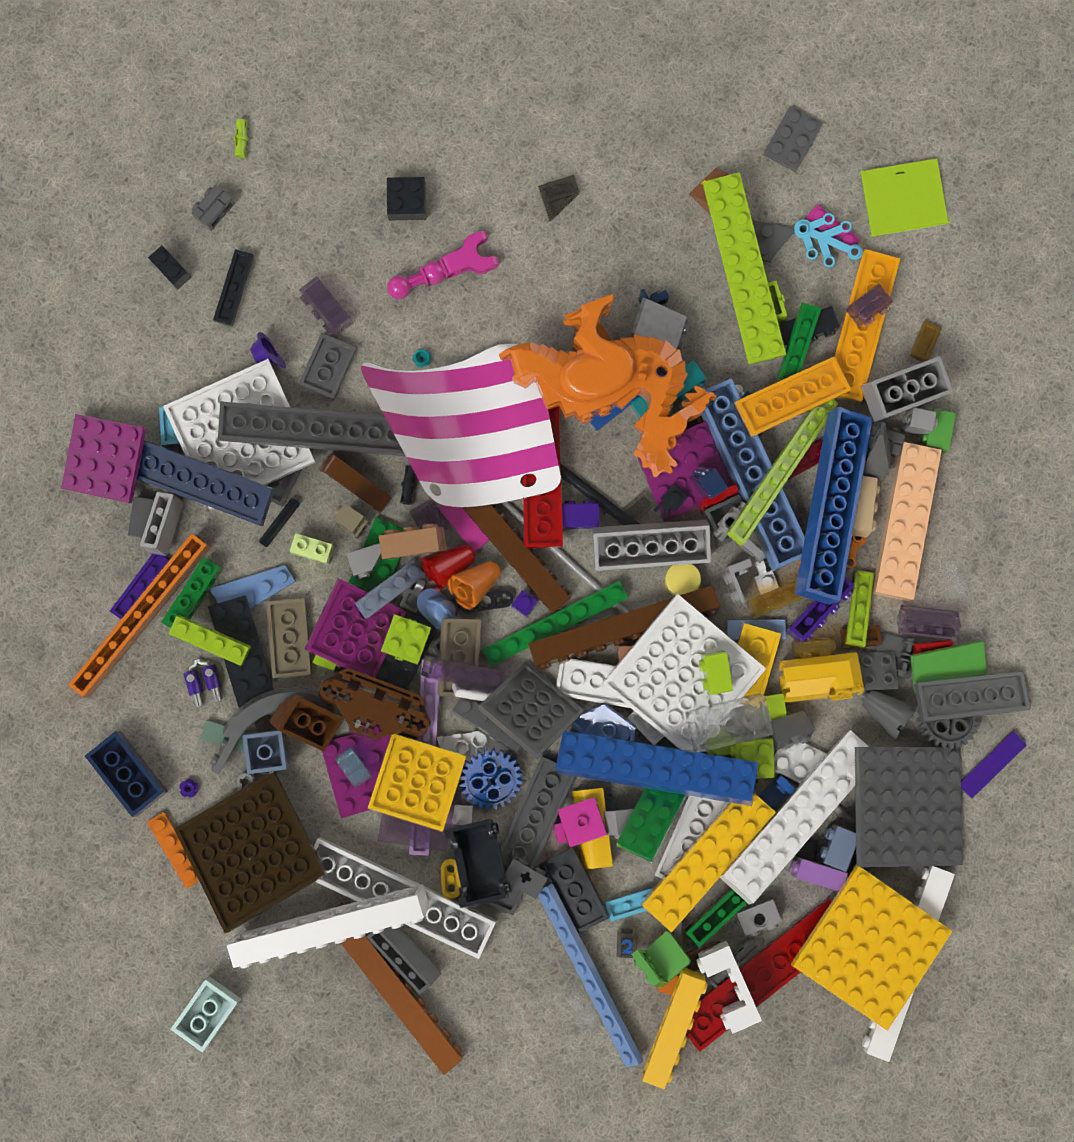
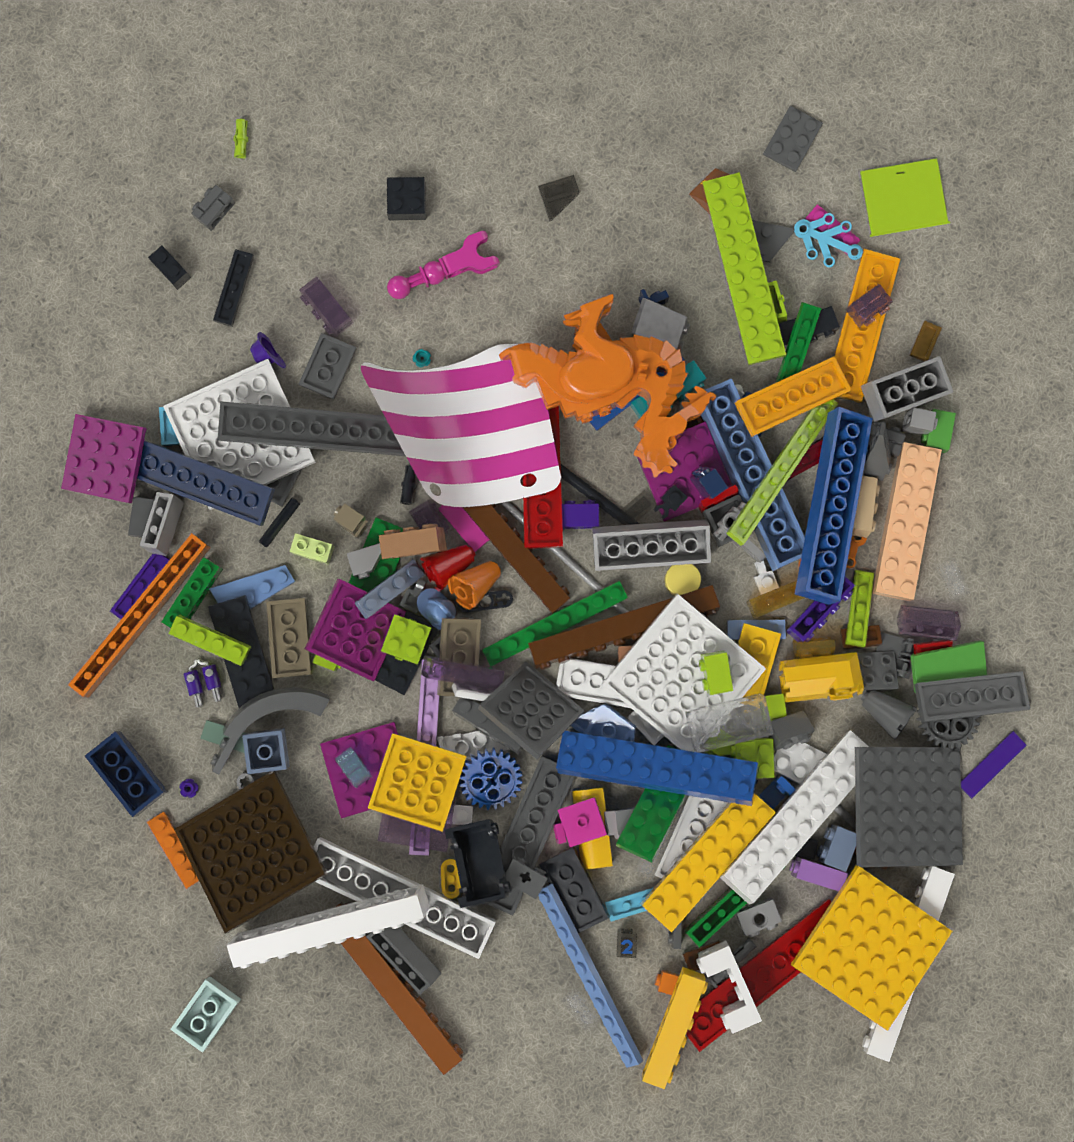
(306, 722): reddish brown slope -> none
(355, 482): reddish brown beam -> none
(375, 710): reddish brown connector -> none
(524, 603): dark purple brick -> none
(661, 960): bright green bracket -> none
(730, 578): light grey bracket -> none

